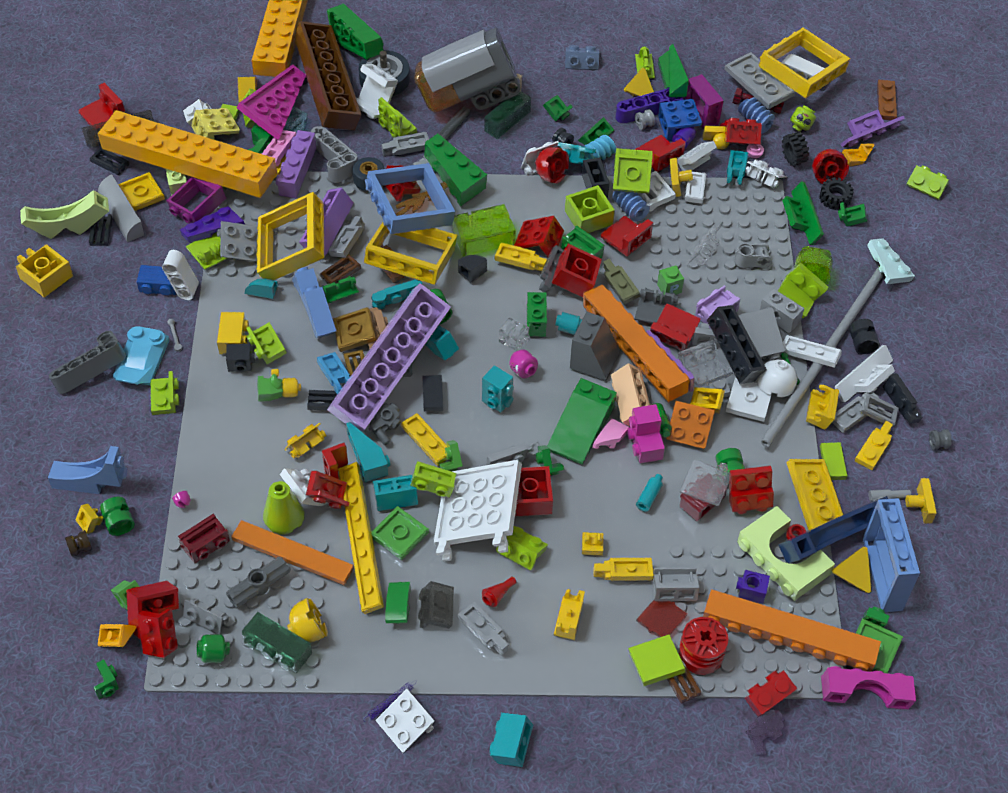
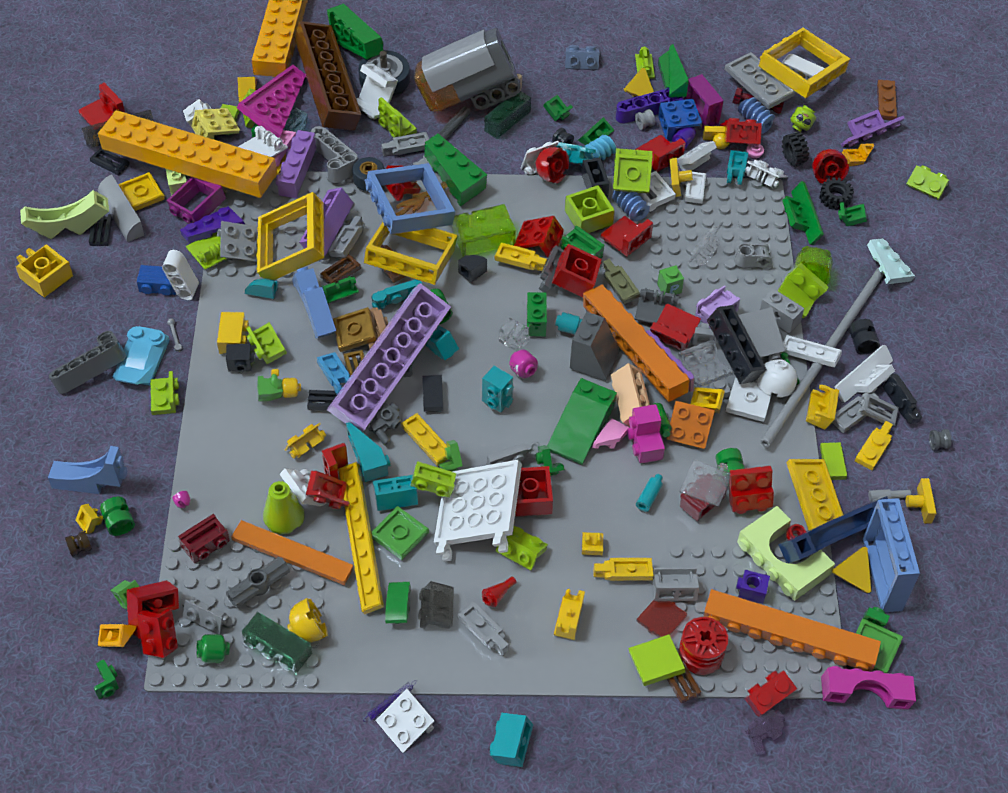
(264, 143): none -> white hinge

